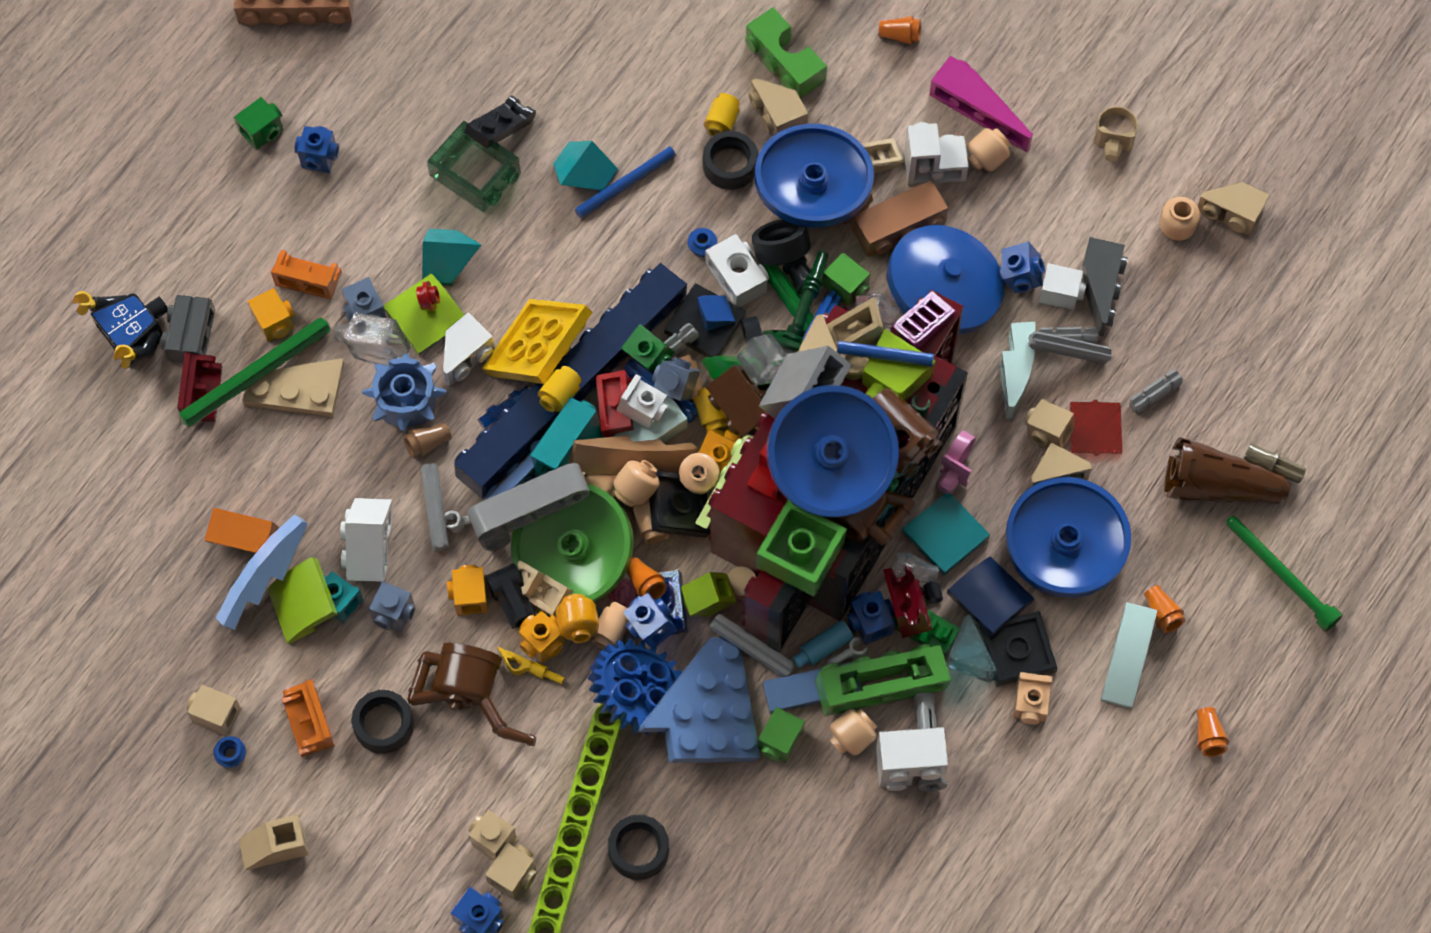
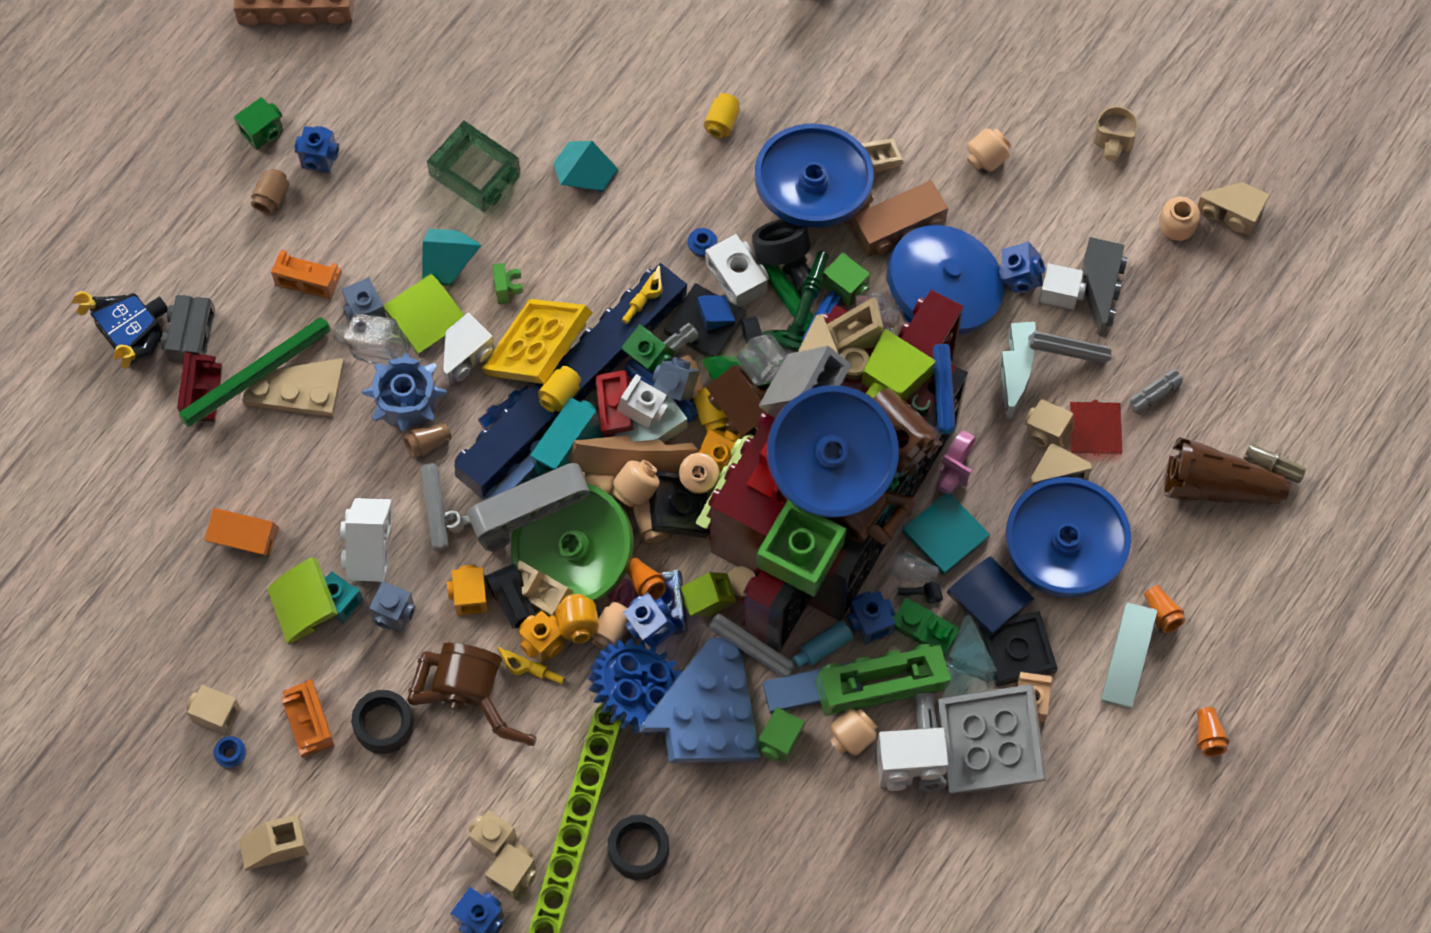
(268, 562): light blue slope -> none
(269, 191): none -> medium nougat brick
(272, 314): light orange brick -> none
(428, 296): red plate -> none
(500, 122): black plate -> none
(503, 282): none -> bright green tile
(625, 182): blue bar -> none
(646, 293): none -> yellow hand
(725, 140): black tyre -> none
(778, 106): tan slope -> none
(796, 70): bright green arch -> none
(850, 652): white hand -> none
(885, 353): blue bar -> none
(900, 327): slope -> none
(901, 29): orange cone -> none
(908, 602): dark red hinge -> none
(934, 157): white brick -> none
(943, 389): none -> blue axle
(971, 96): dark pink slope -> none
(992, 739): none -> light grey plate
(1089, 335): light grey axle -> none
(1325, 614): green piece -> none

